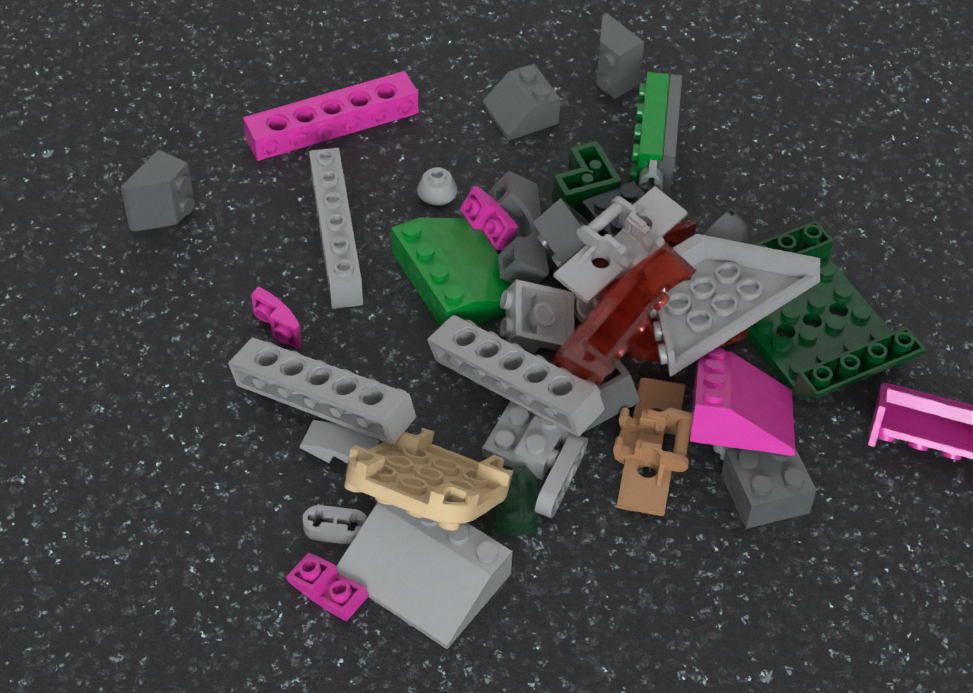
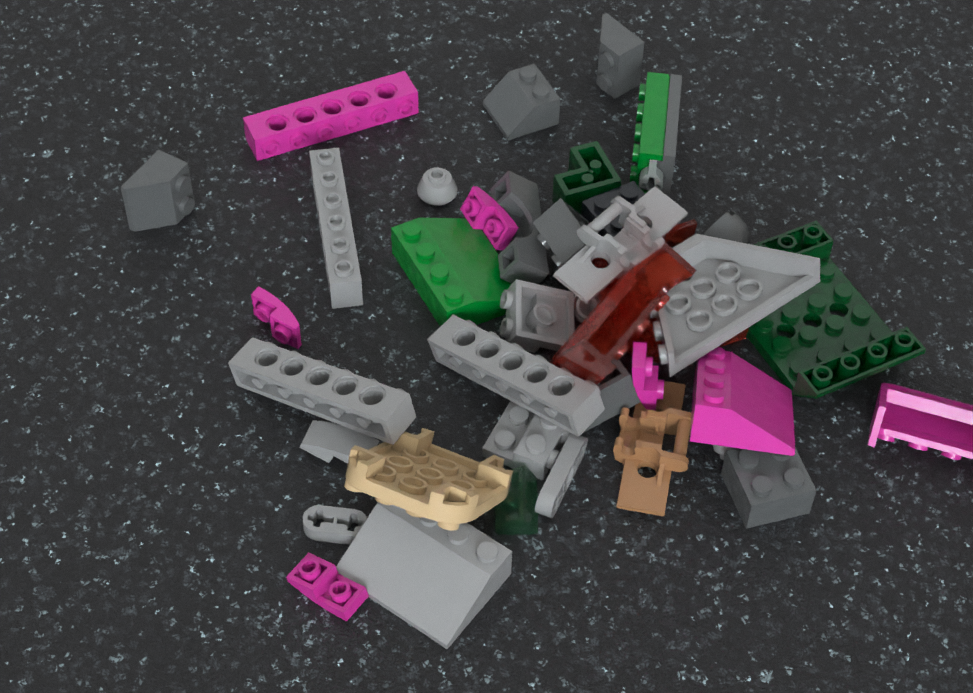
(645, 377): none -> dark pink slope

